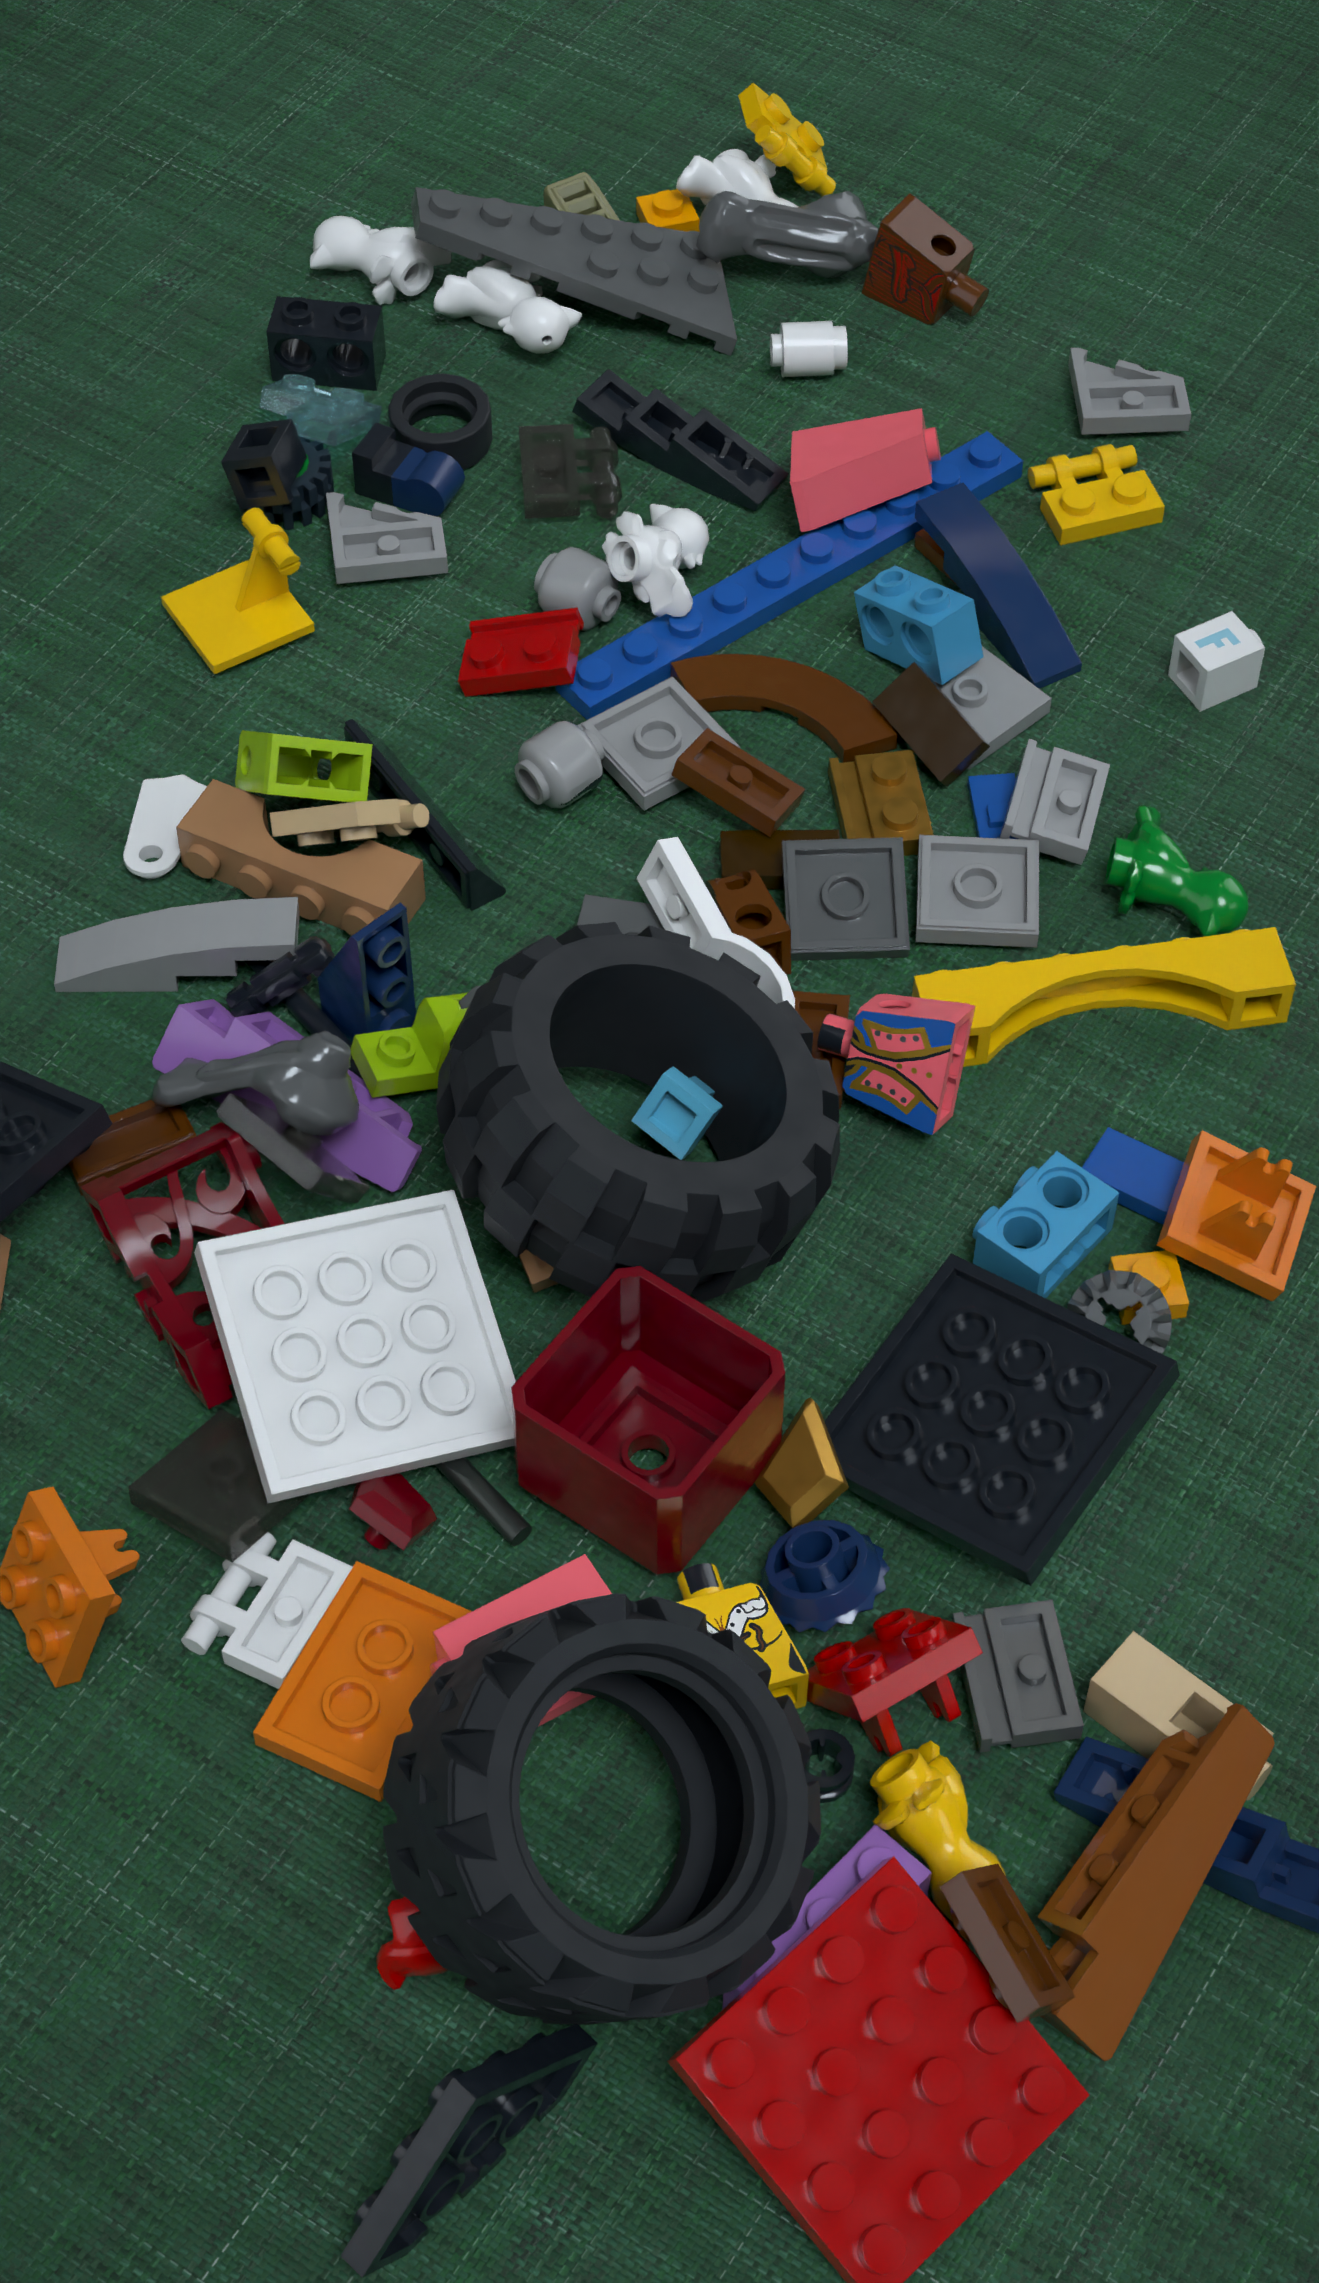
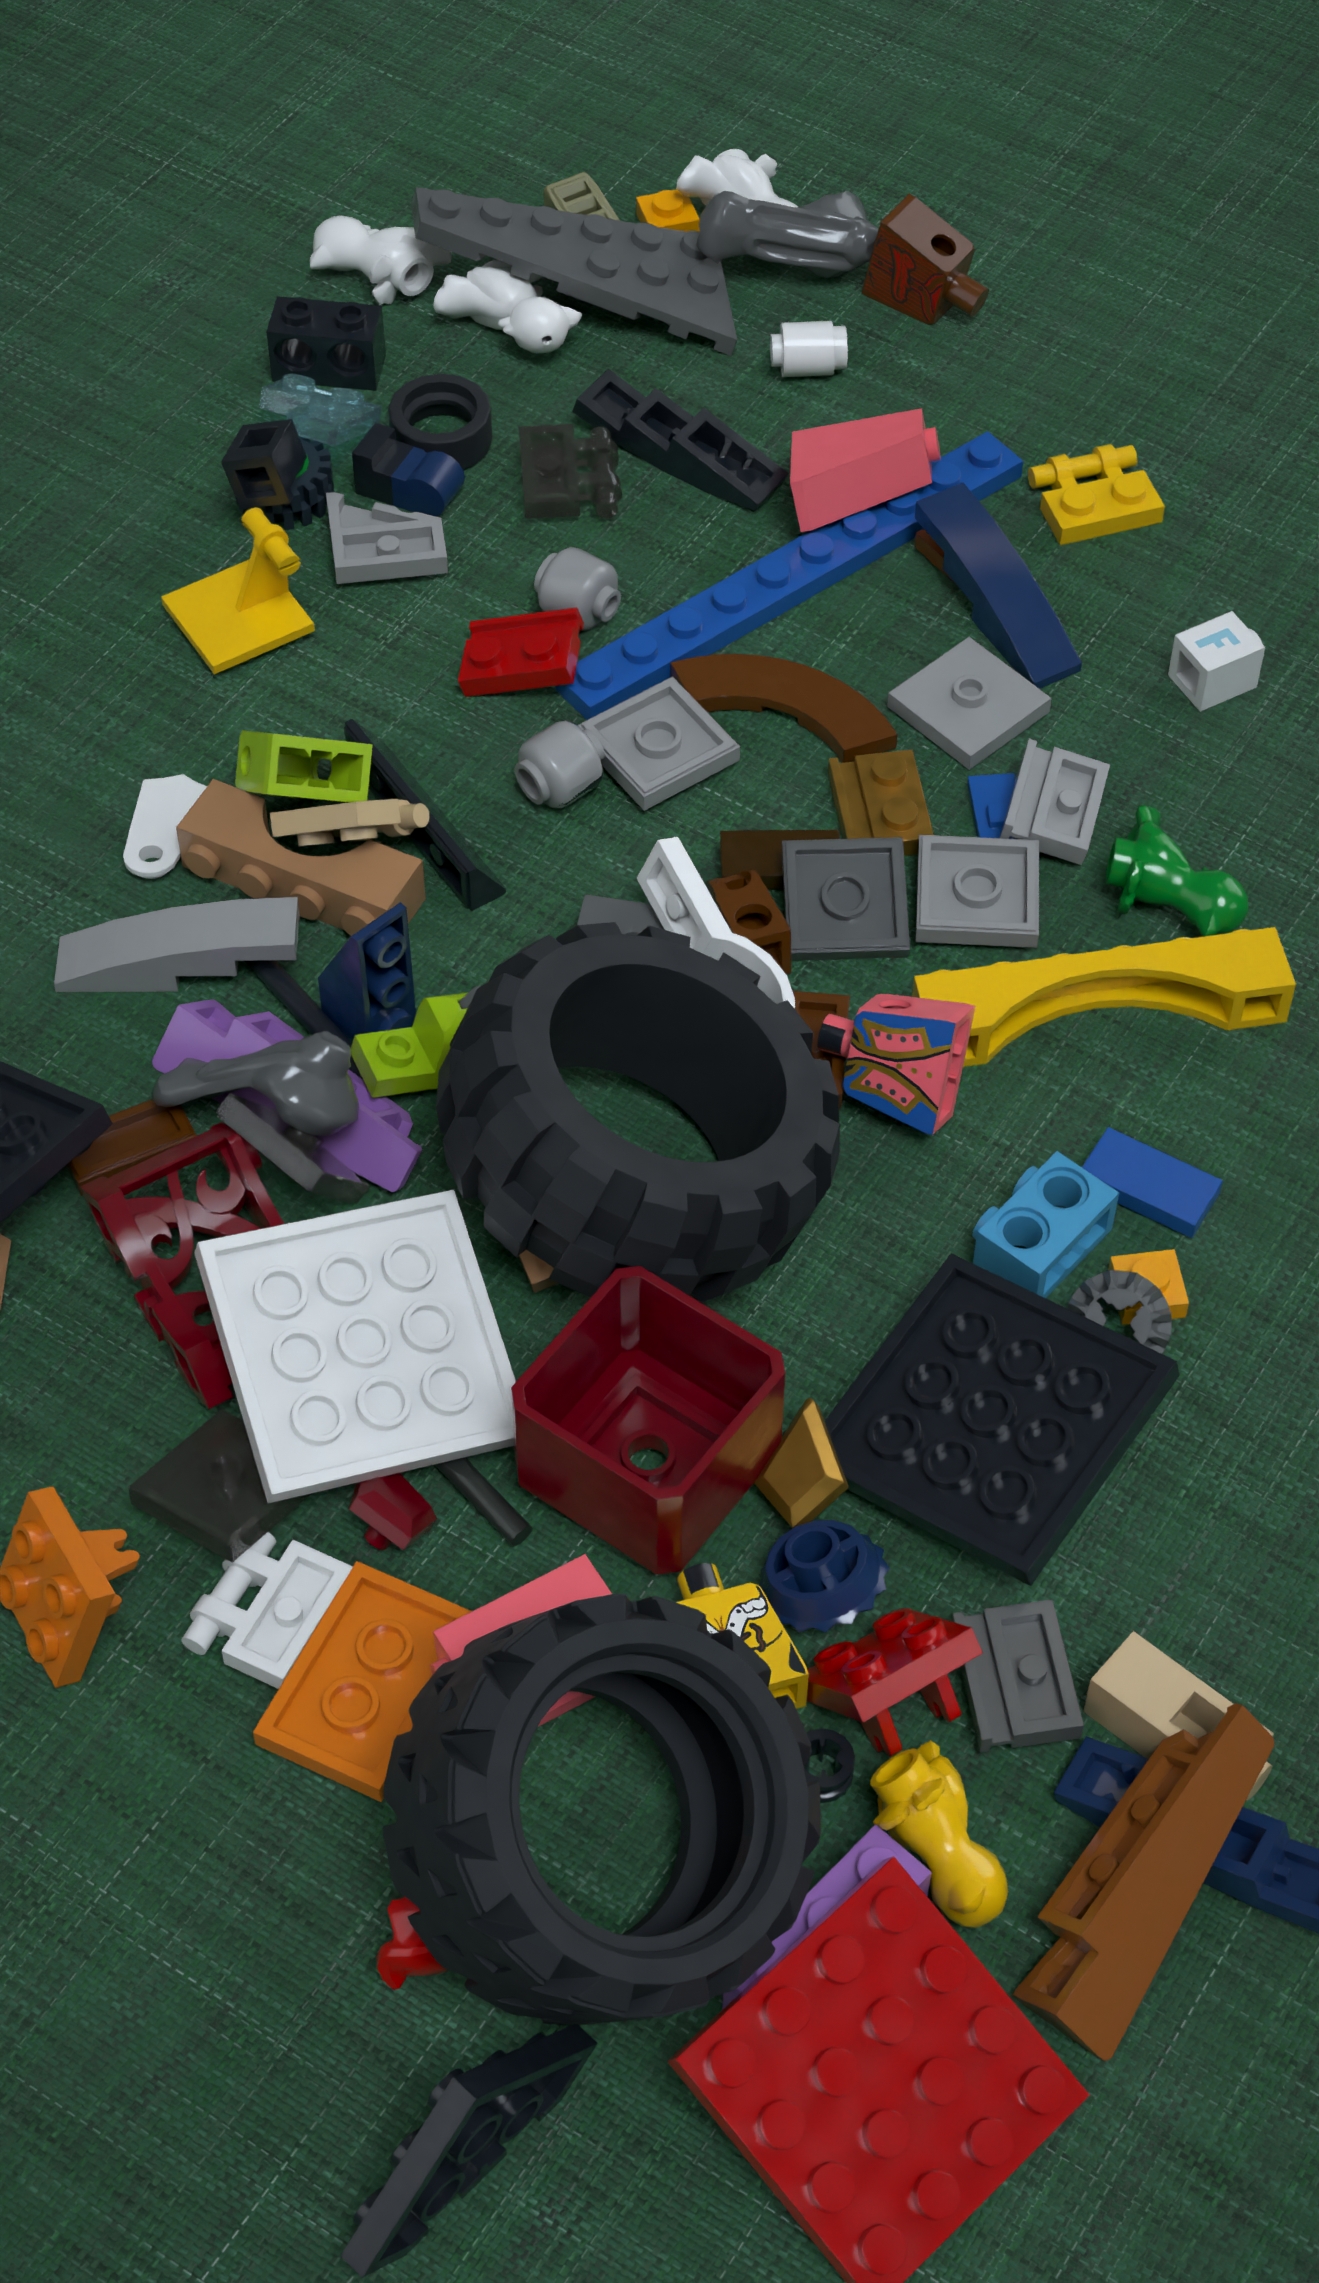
(281, 978): black axle -> none
(655, 552): white animal -> none
(678, 1112): medium azure tile -> none
(738, 782): reddish brown plate -> none
(786, 139): yellow plate -> none
(918, 622): dark azure brick -> none
(930, 724): dark brown tile -> none
(1007, 1942): reddish brown plate -> none
(1126, 397): light grey wing -> none
(1237, 1214): orange plate -> none

